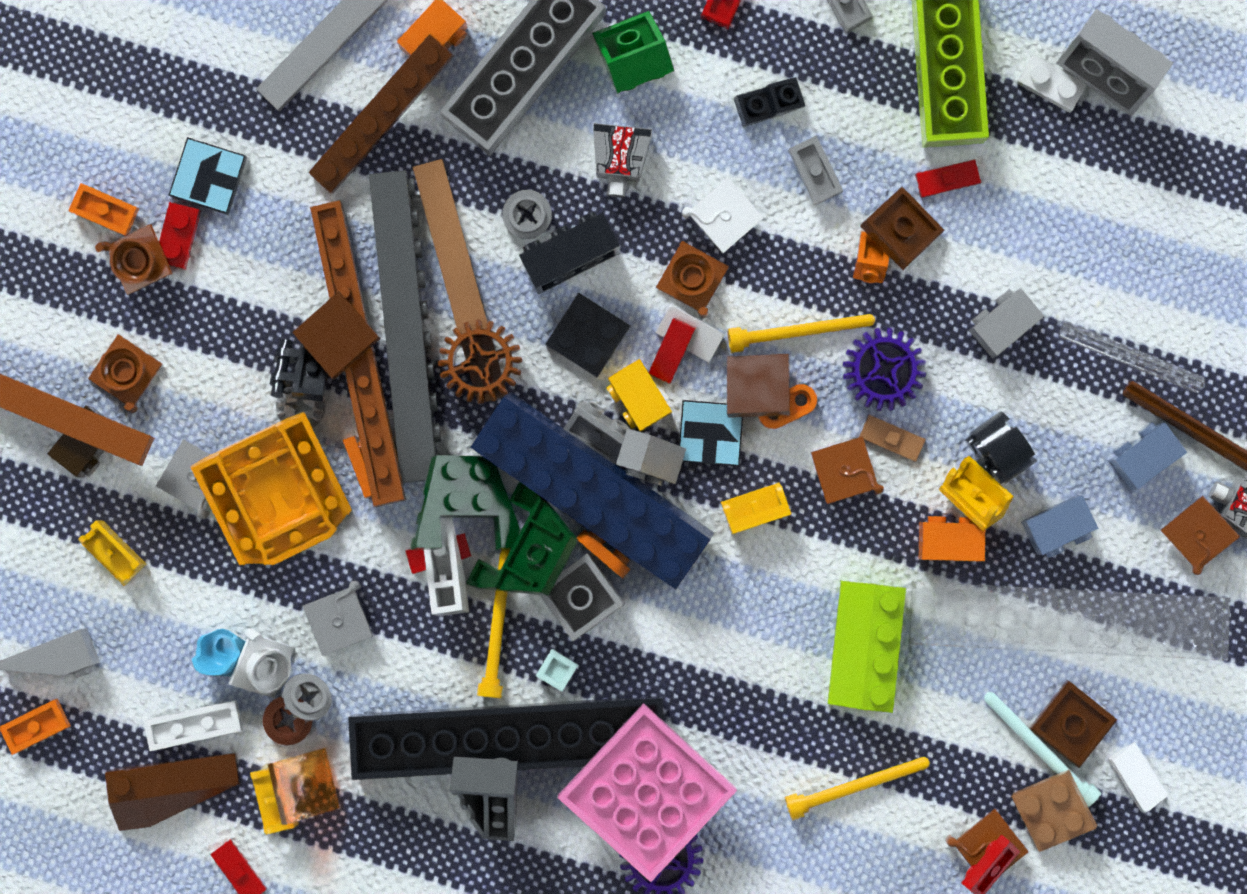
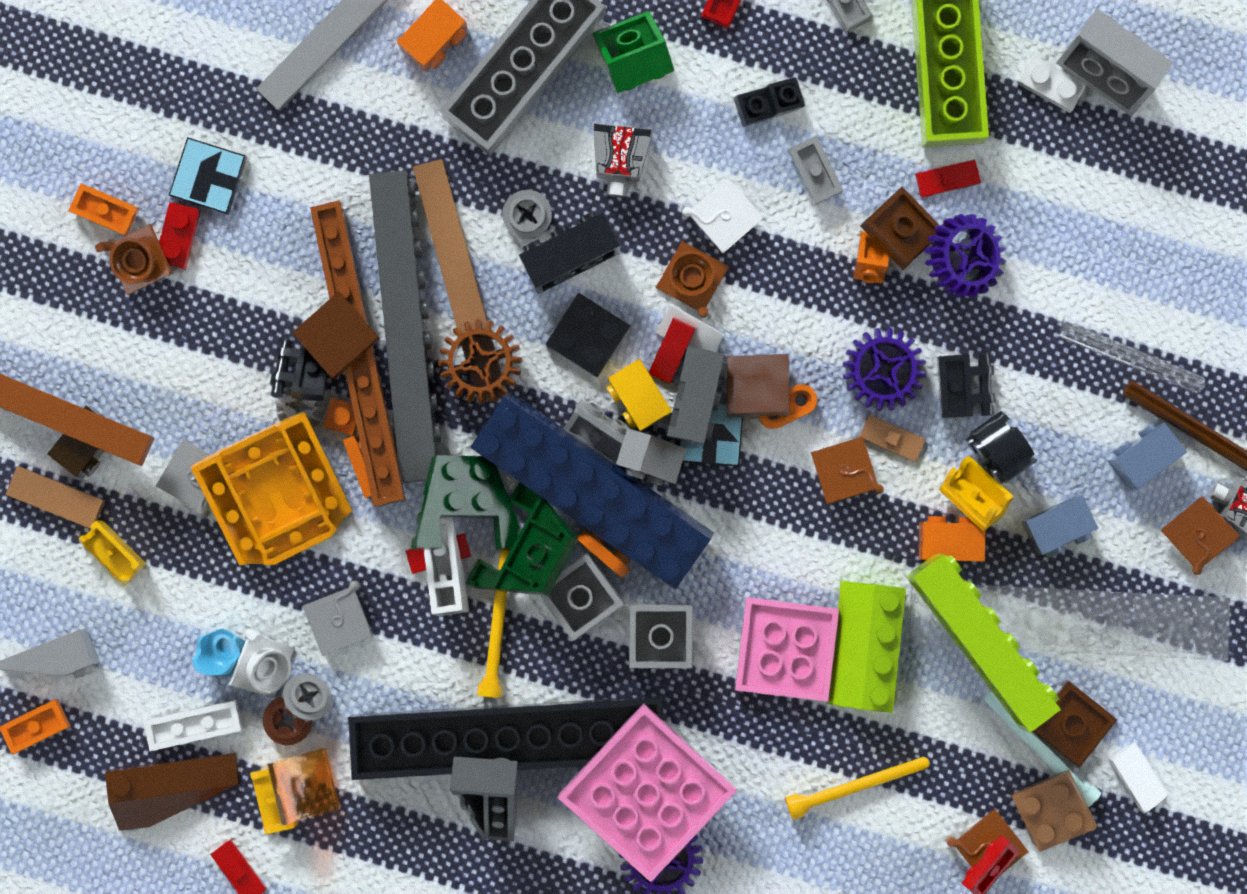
(54, 497): none -> medium nougat tile
(125, 372): dark orange hat -> none
(340, 417): none -> orange plate
(381, 113): reddish brown plate -> none
(557, 670): light aqua plate -> none
(660, 636): none -> light grey brick
(697, 396): none -> dark grey wedge
(740, 339): yellow piece -> none
(755, 508): yellow hinge -> none
(786, 649): none -> bright pink plate
(956, 386): none -> black plate
(979, 253): none -> dark purple gear
(983, 642): none -> lime brick
(1006, 322): light grey brick -> none

